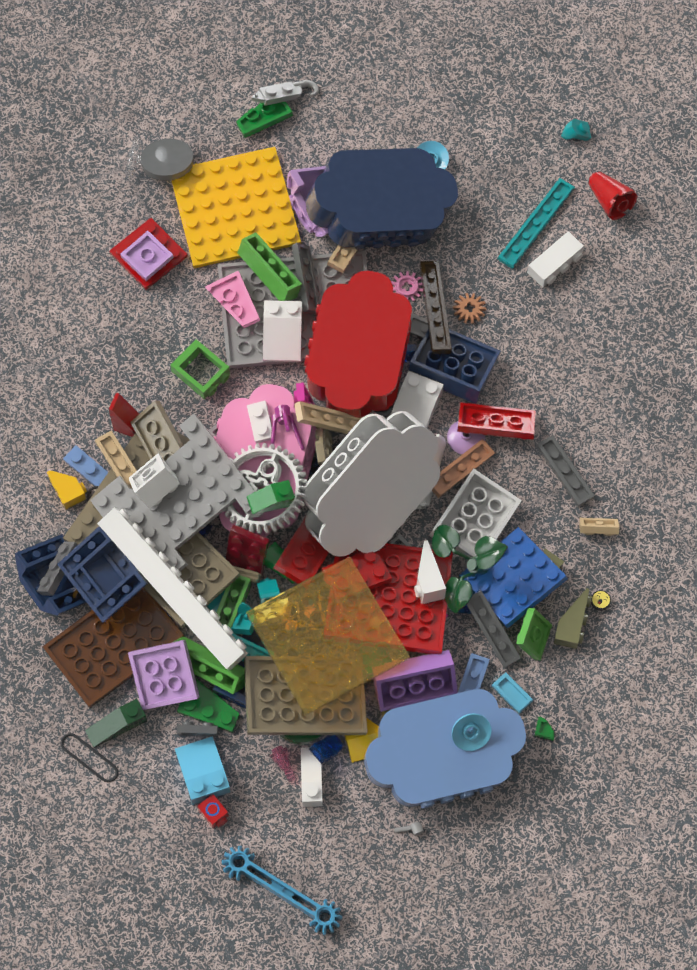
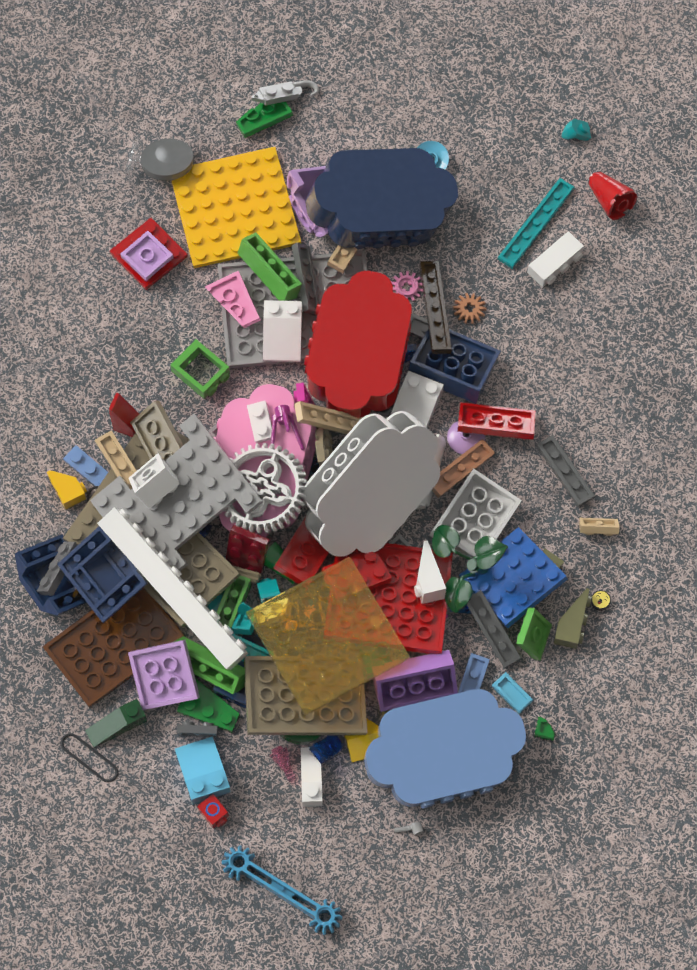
(271, 497): green slope -> none
(474, 738): medium azure dish -> none

